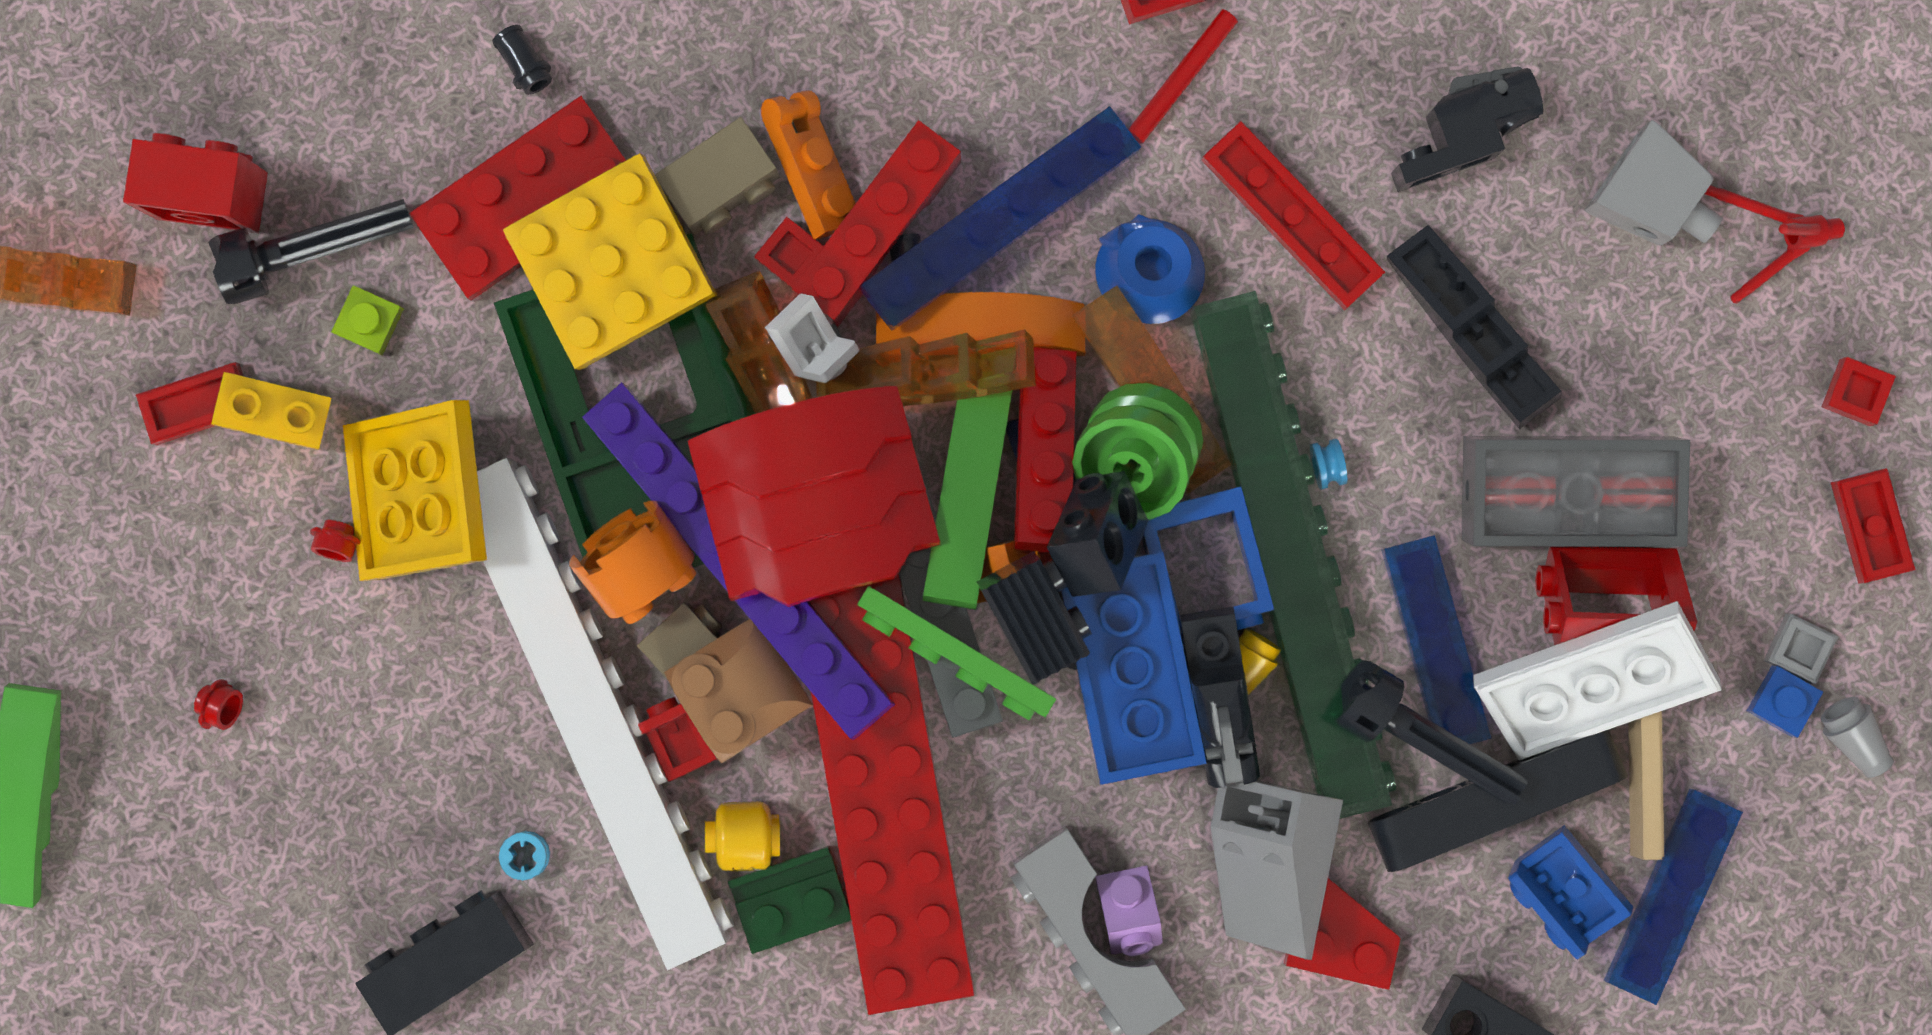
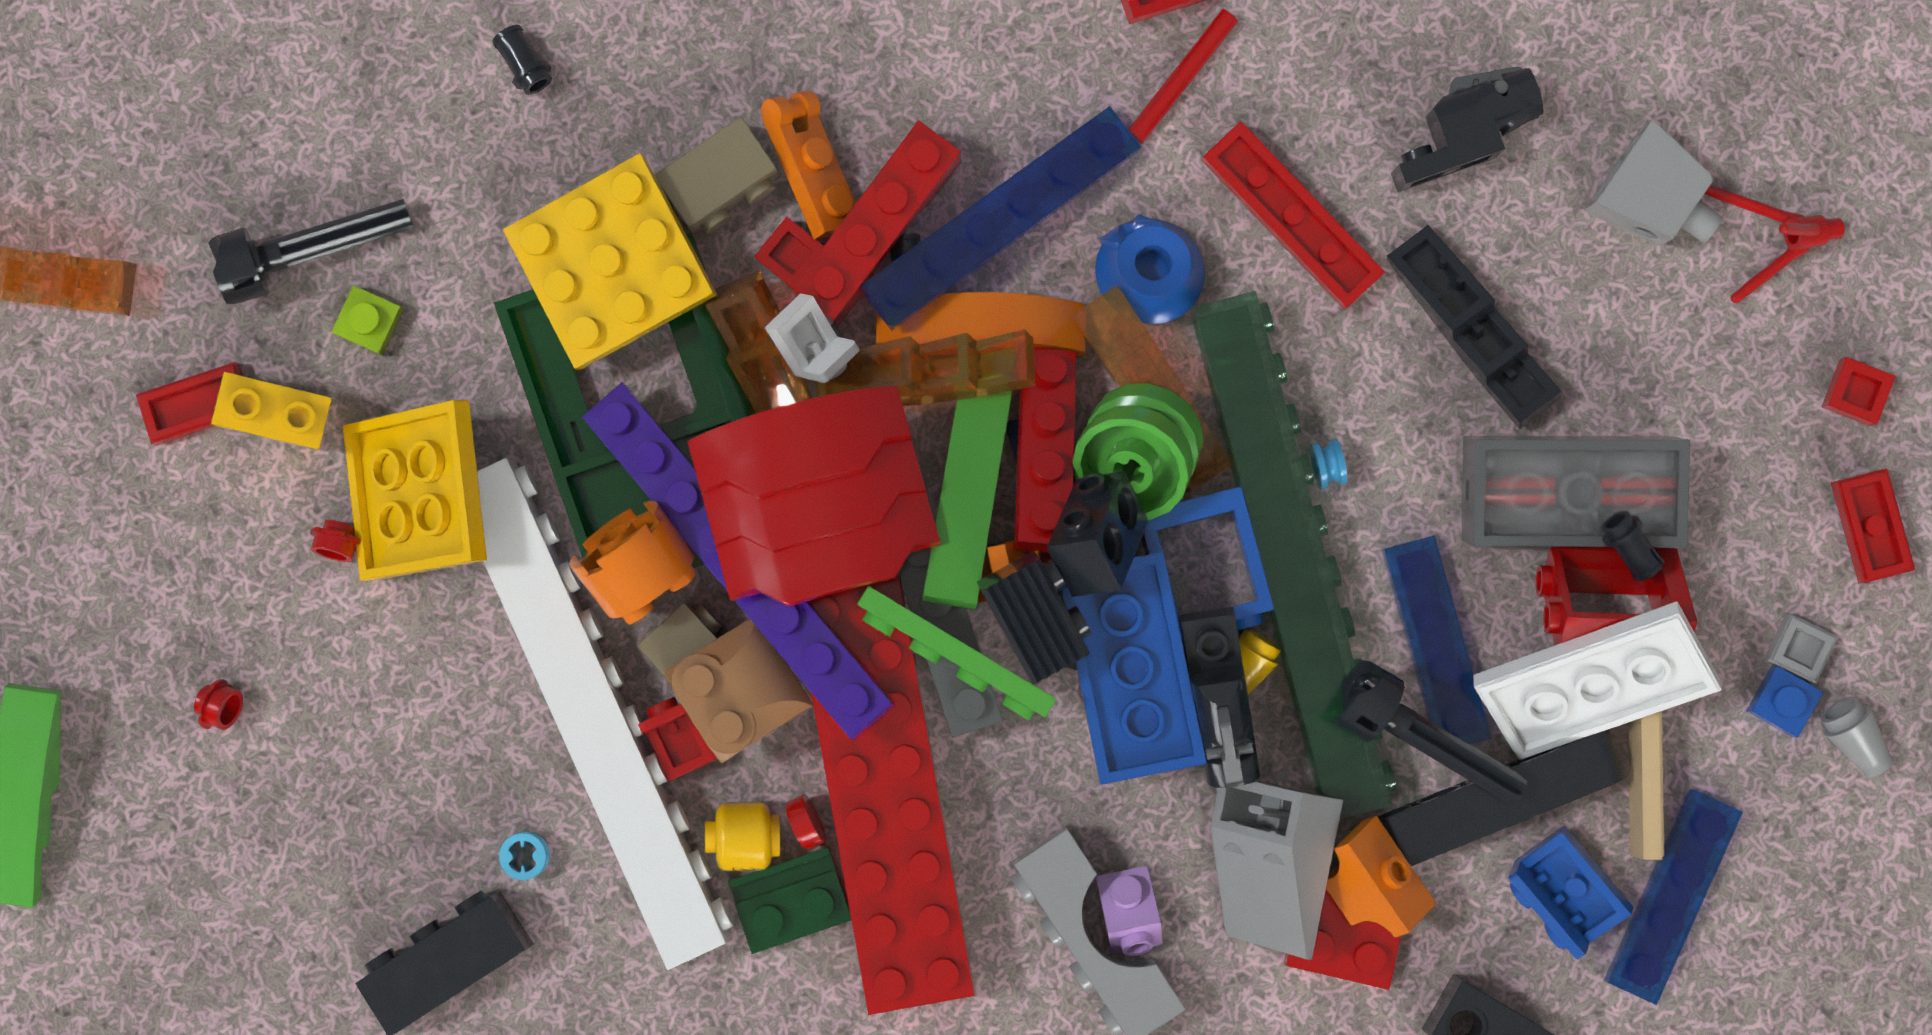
(195, 184): red brick -> none
(534, 170): red plate -> none
(805, 822): none -> red tile
(1377, 881): none -> orange brick
(1631, 544): none -> black pin

